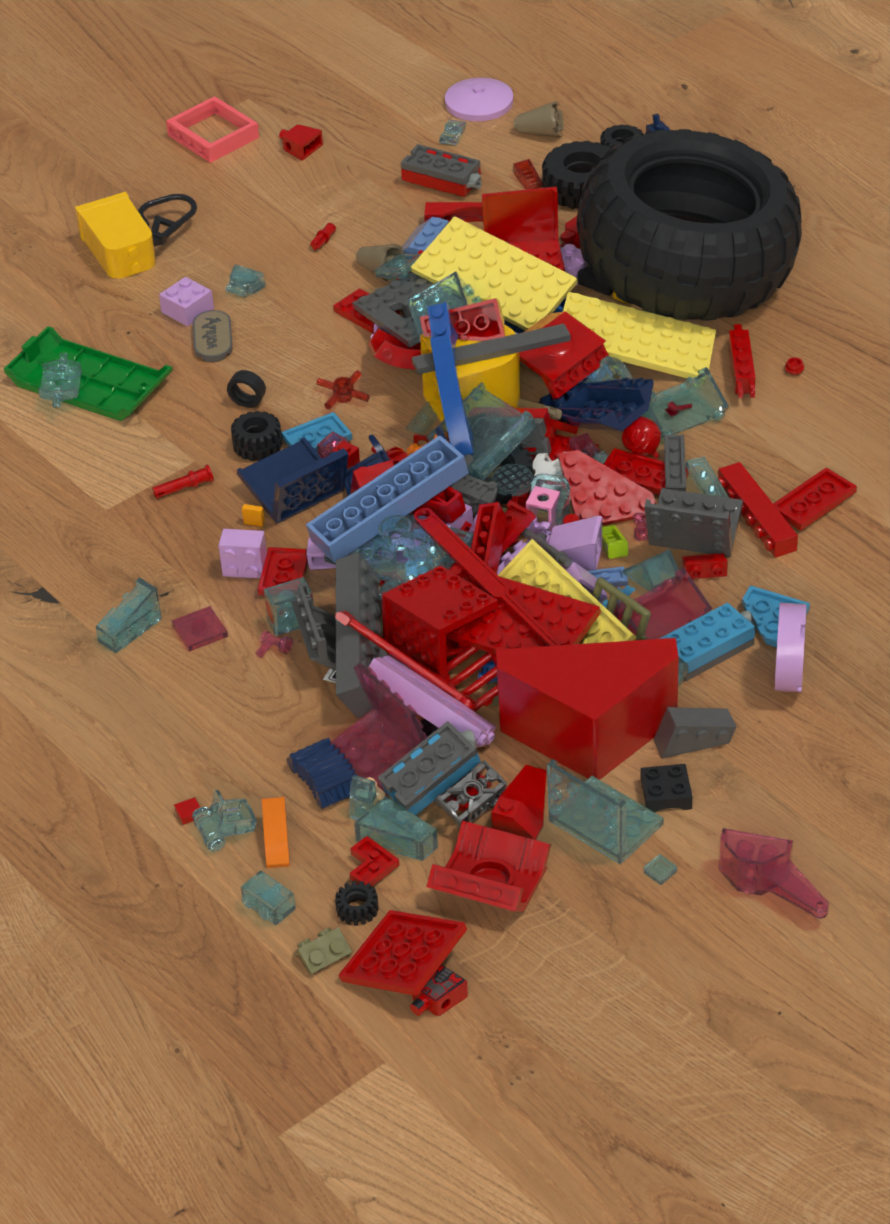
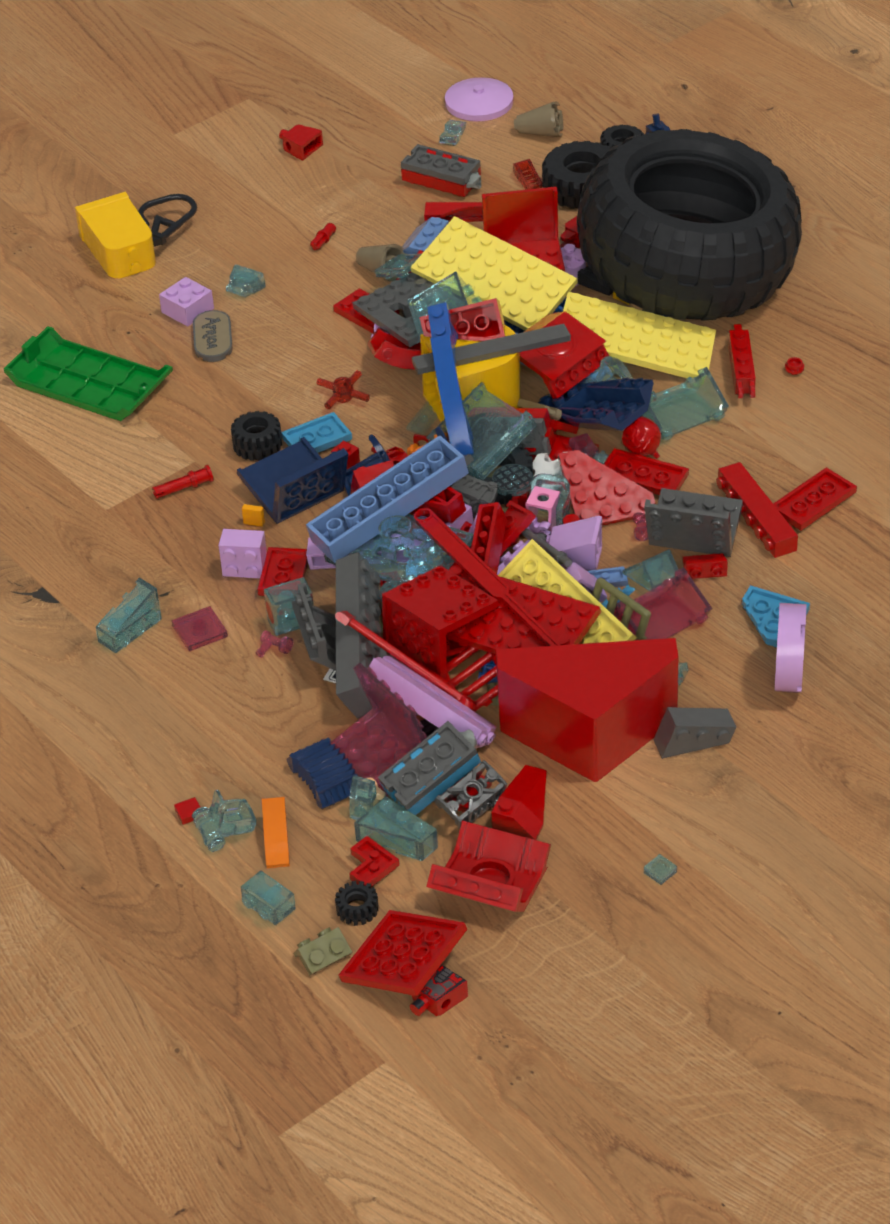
(59, 373): clear light blue plate -> none
(178, 129): coral window -> none
(239, 396): black tyre -> none
(329, 443): clear pink bracket -> none
(598, 814): clear light blue bracket -> none
(614, 542): lime slope -> none
(666, 787): black brick -> none
(673, 409): dark red hand -> none
(675, 462): dark grey tile -> none
(705, 477): clear light blue tile -> none
(713, 638): dark azure piece -> none
(765, 865): clear pink slope -> none

